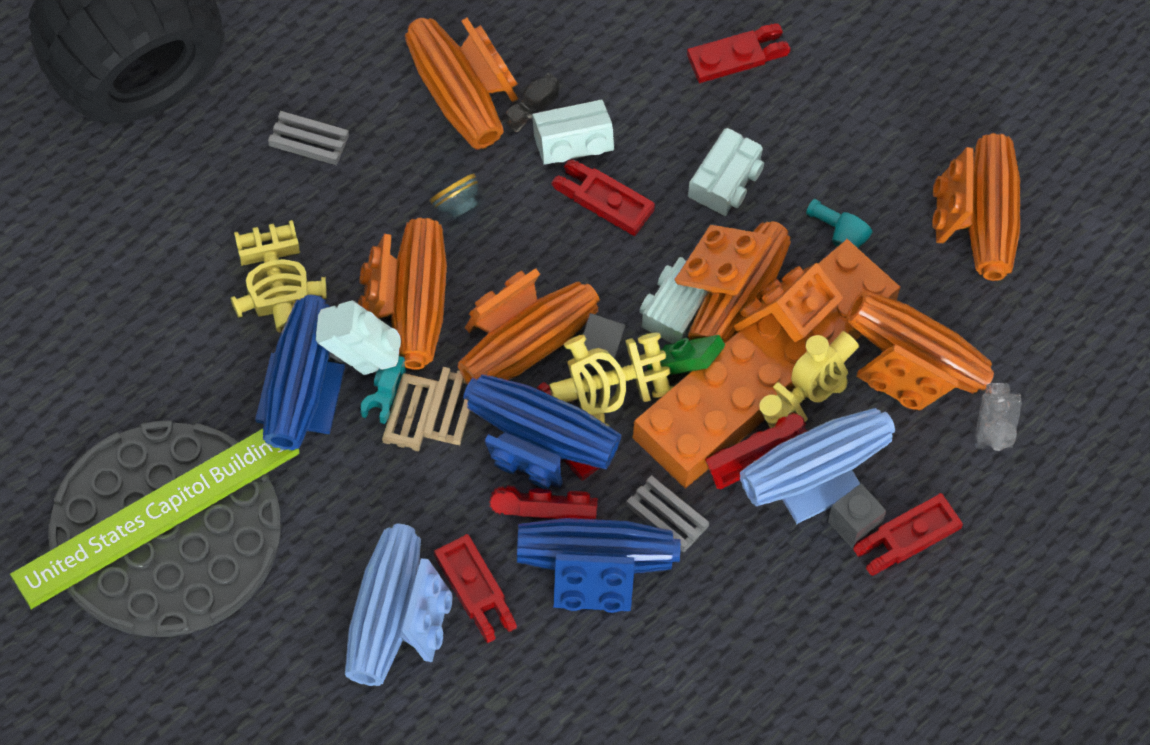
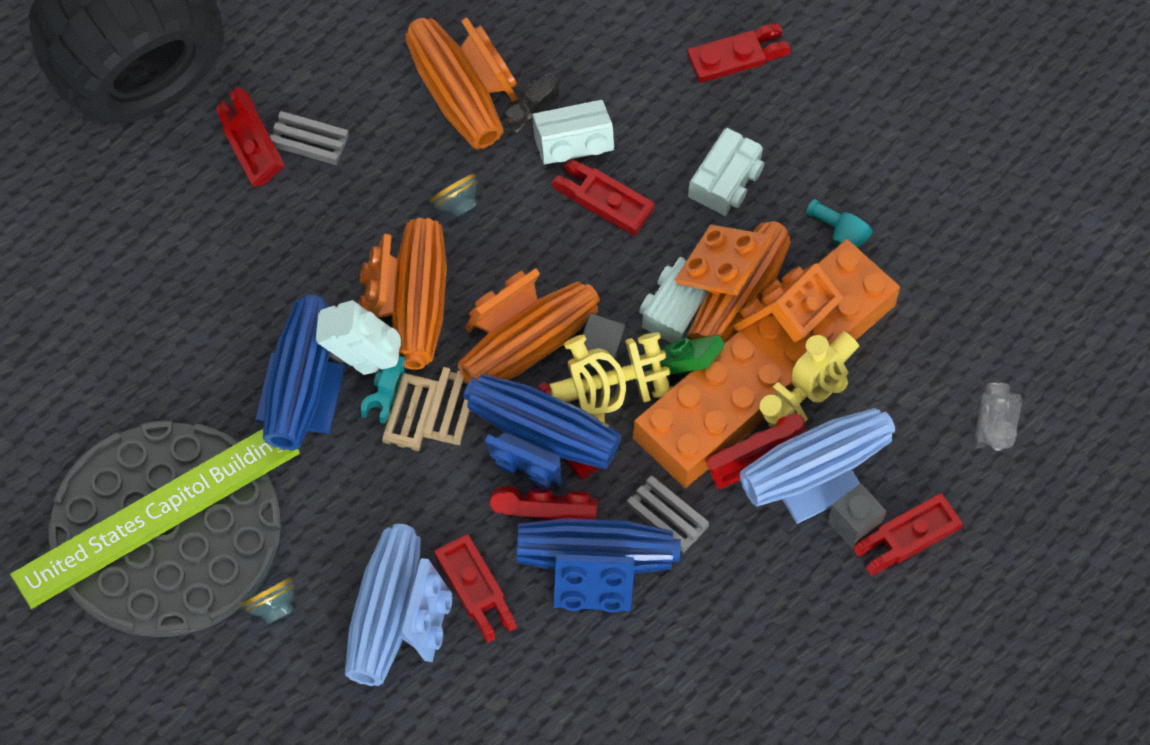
(249, 138): none -> red hinge
(272, 602): none -> clear light blue piece
(284, 278): light yellow piece -> none
(918, 355): orange plate -> none
(985, 198): orange plate -> none

